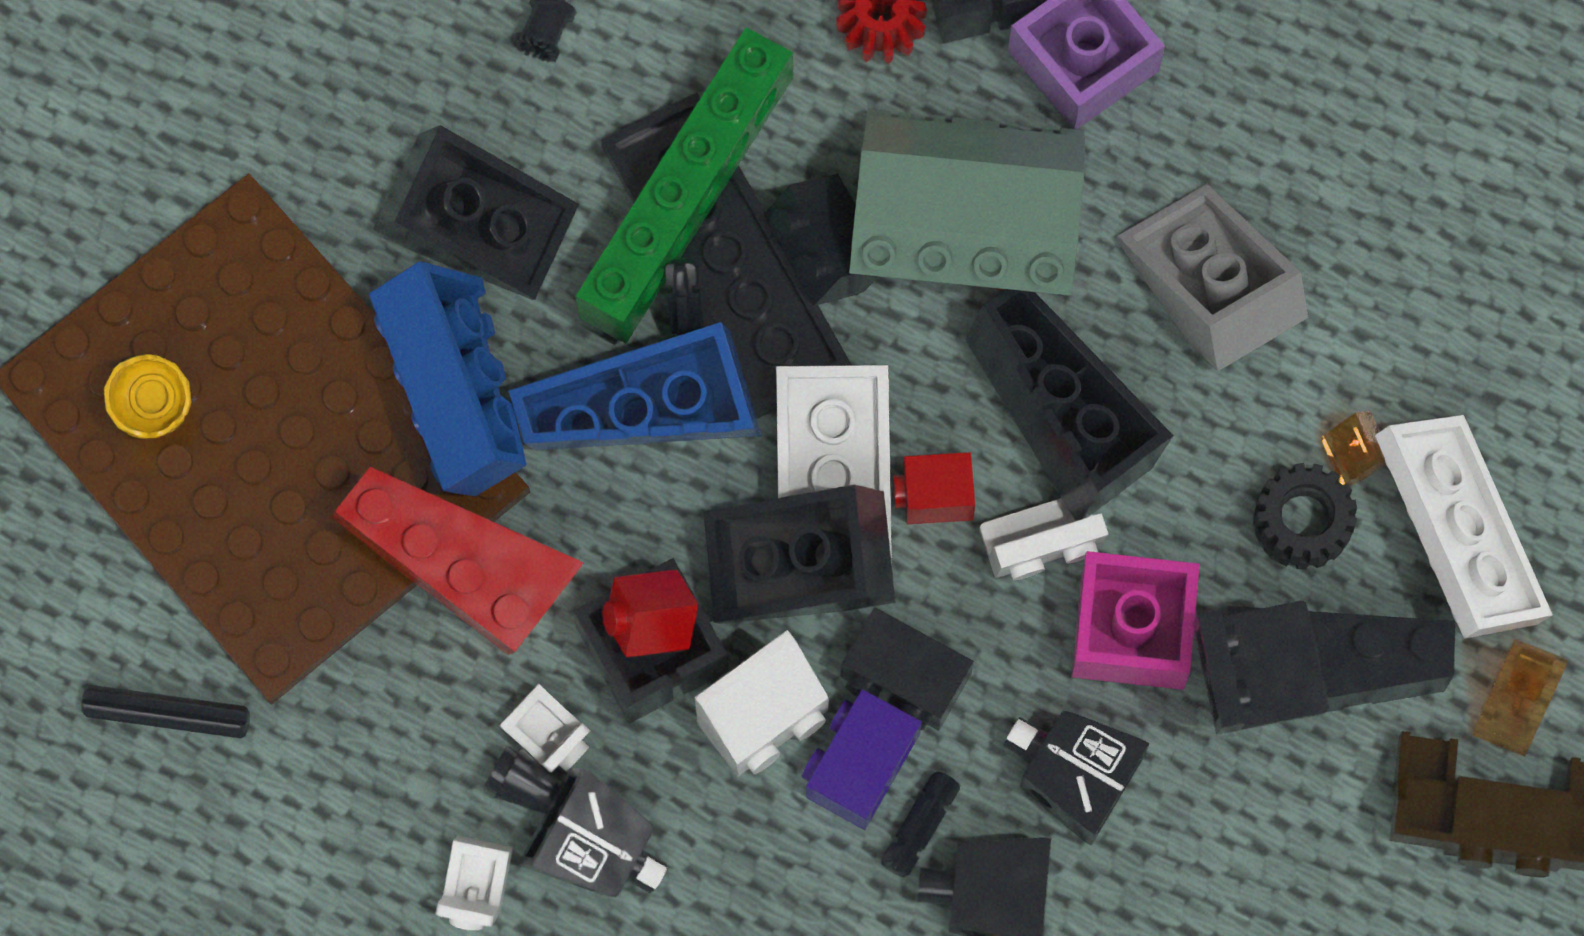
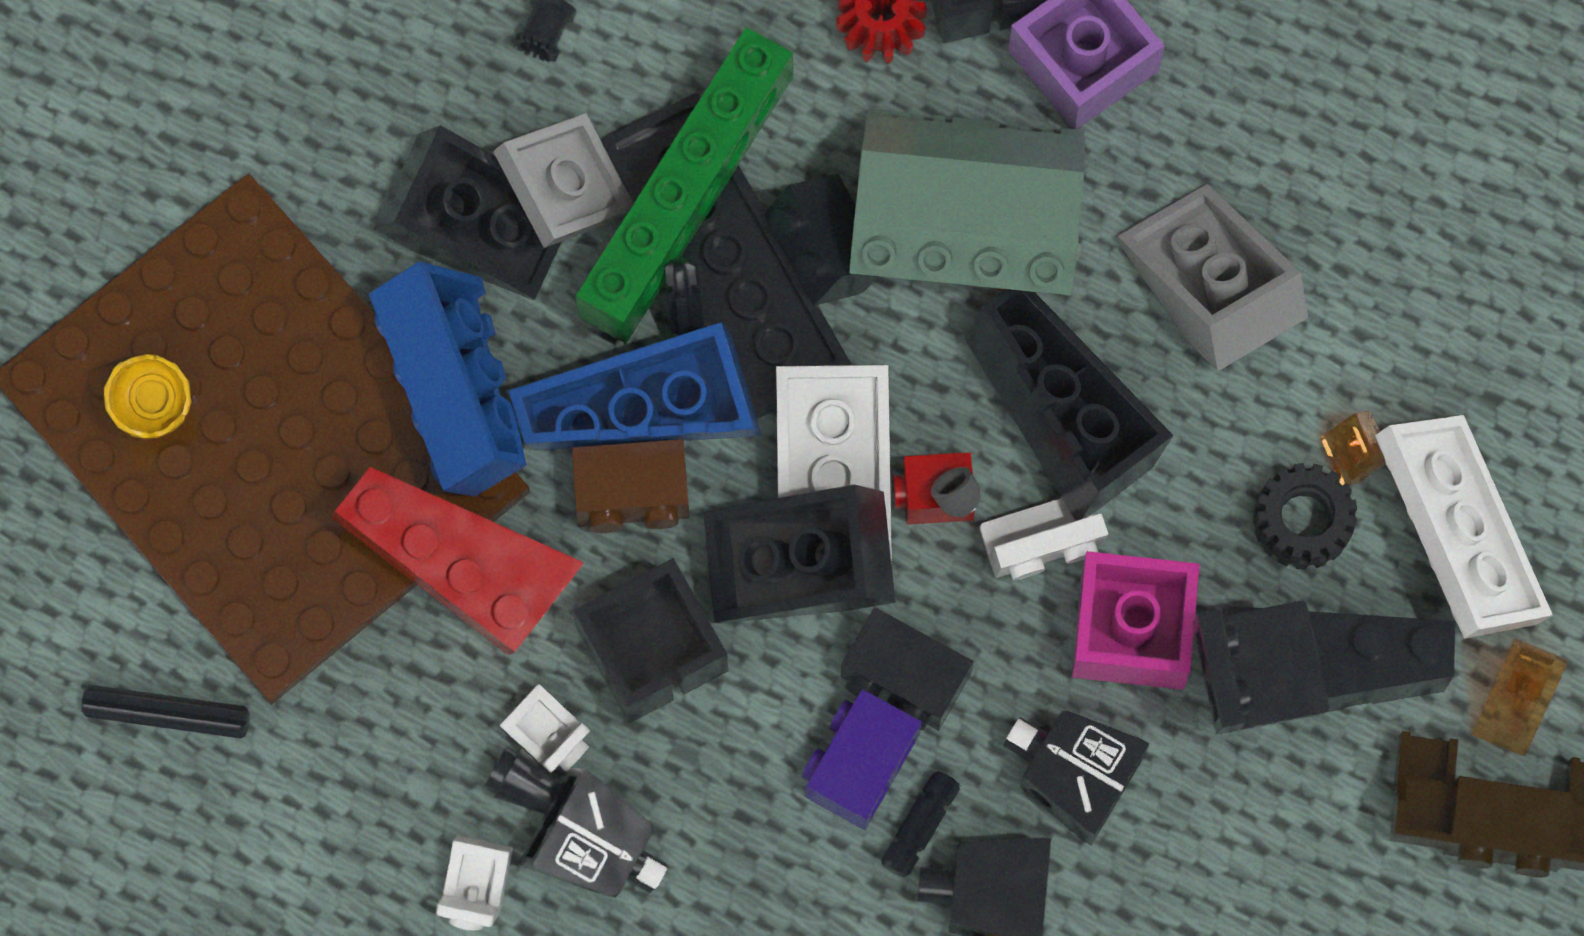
(564, 179): none -> light grey plate
(630, 485): none -> reddish brown brick
(650, 613): red brick -> none
(762, 706): white slope -> none
(957, 492): none -> dark grey hinge

